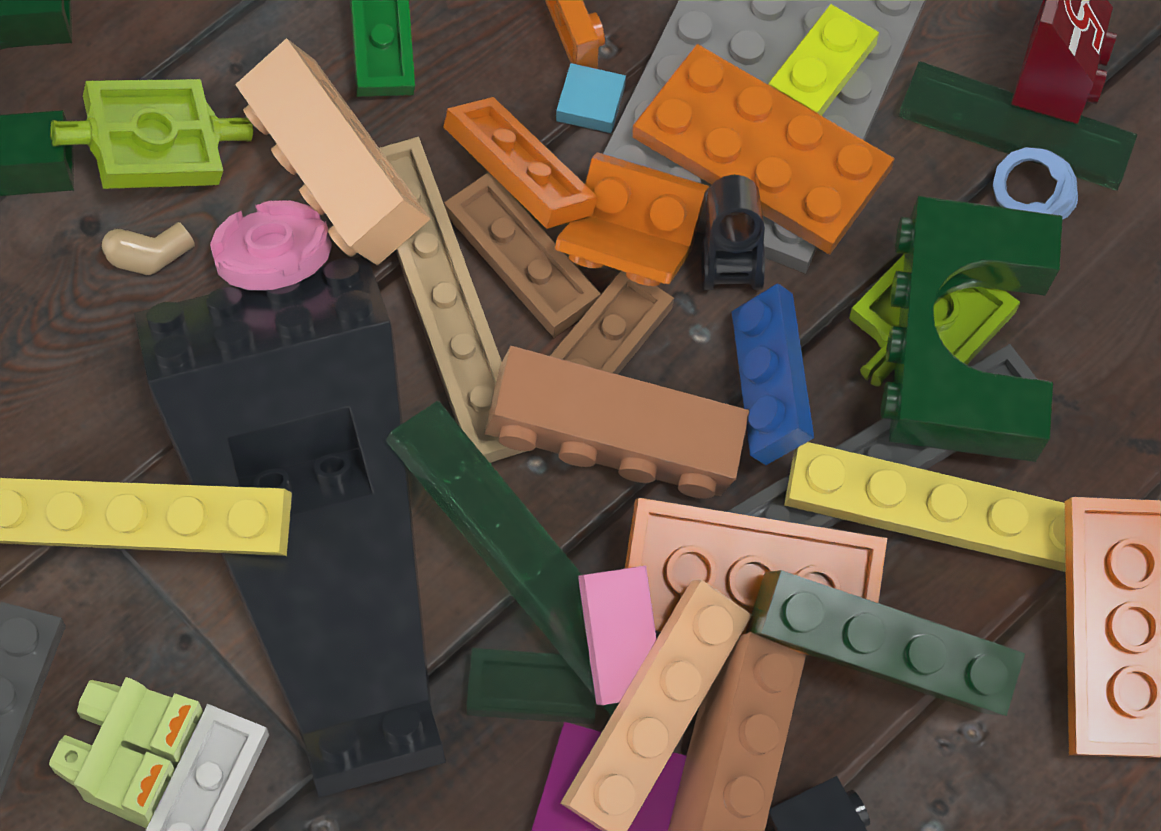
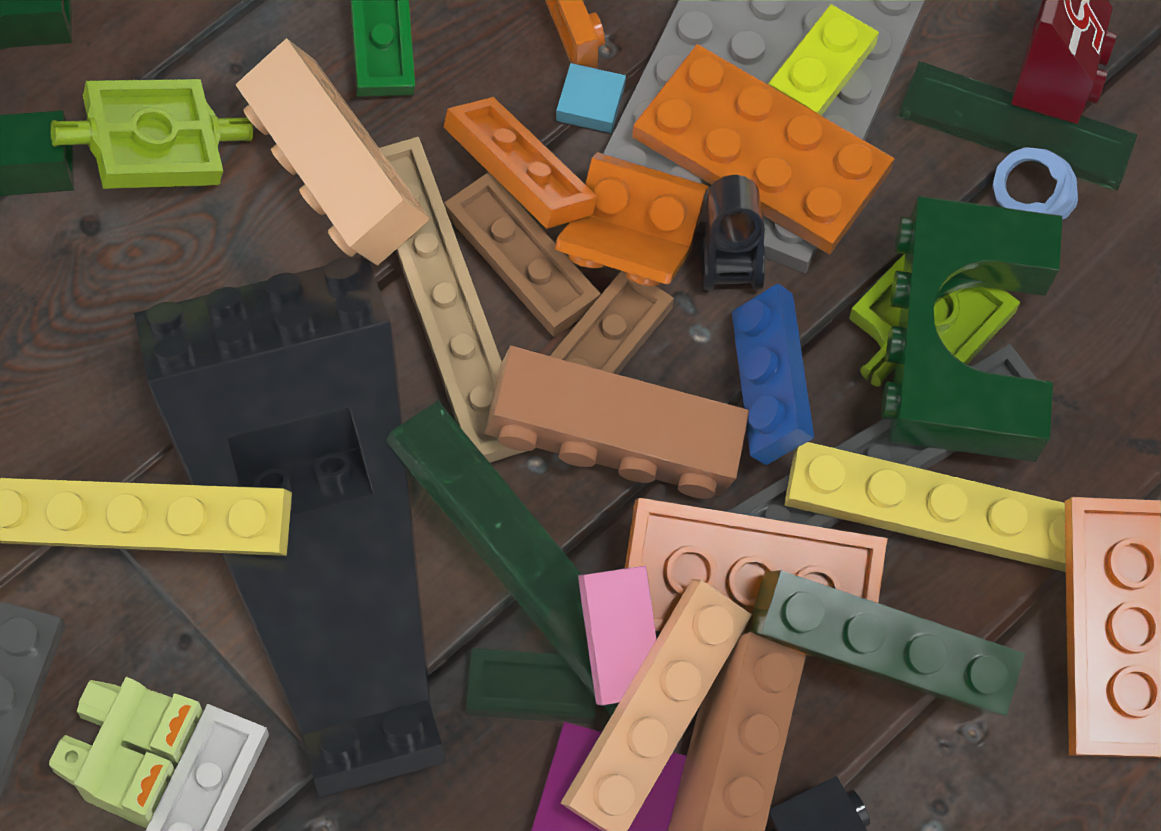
(143, 253): tan arm -> none
(272, 246): bright pink tile -> none

